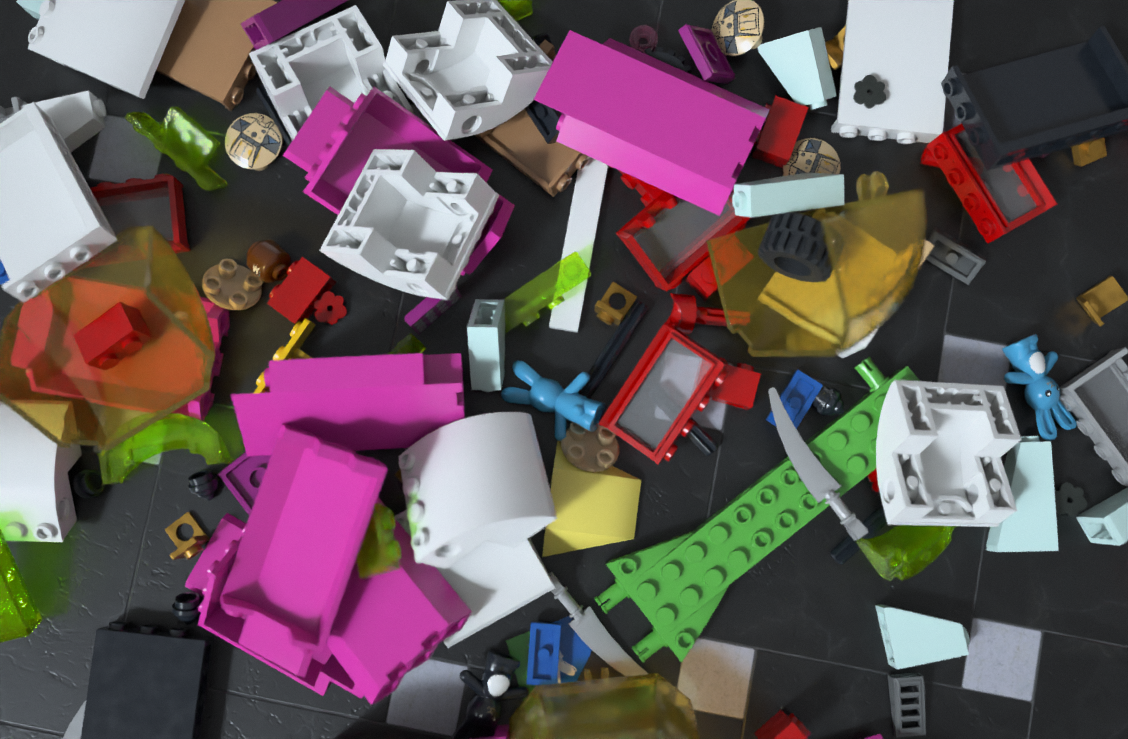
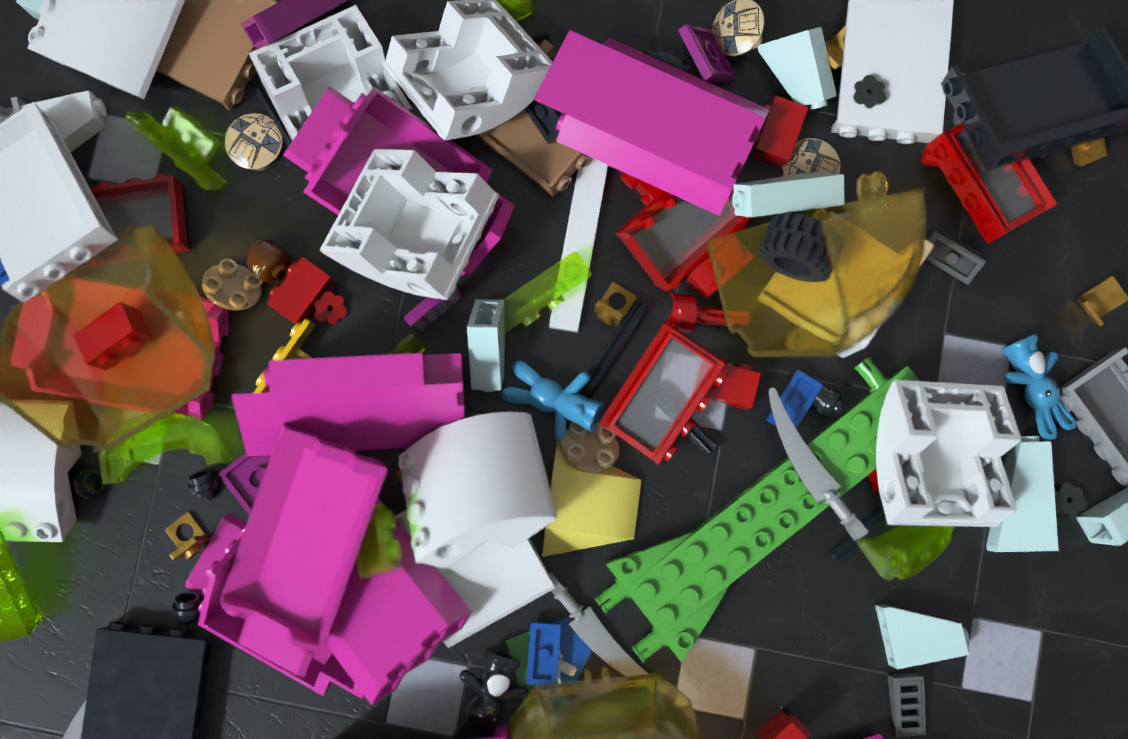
(643, 32): clear pink plate -> none

